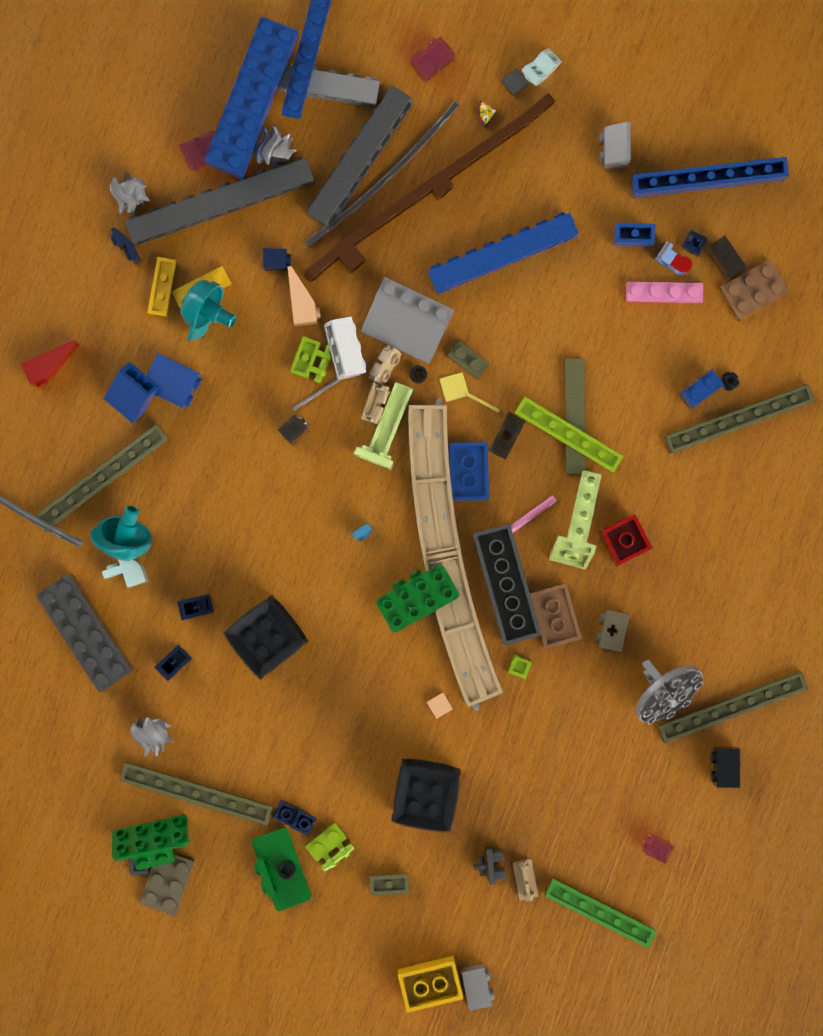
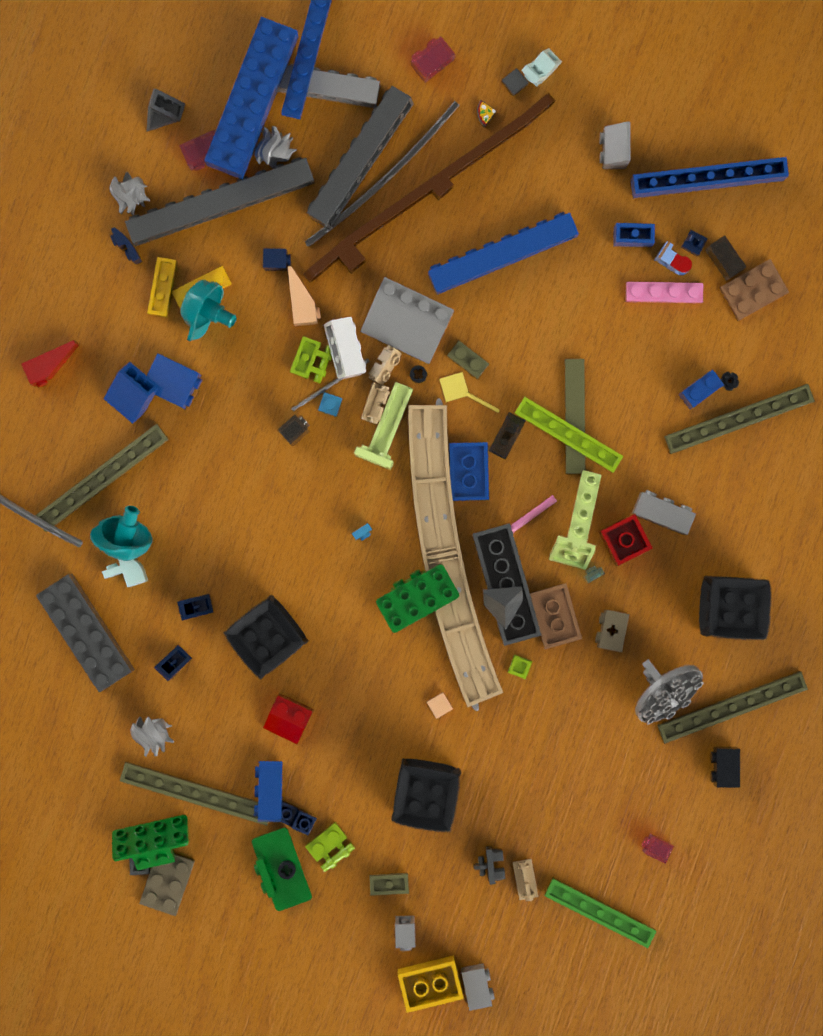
(163, 110): none -> dark grey slope
(269, 791): none -> blue brick
(288, 718): none -> red slope
(330, 404): none -> dark azure plate
(405, 932): none -> light grey brick
(503, 603): none -> dark grey slope
(593, 573): none -> clear light blue plate
(664, 512): none -> light grey brick
(735, 608): none -> black piece

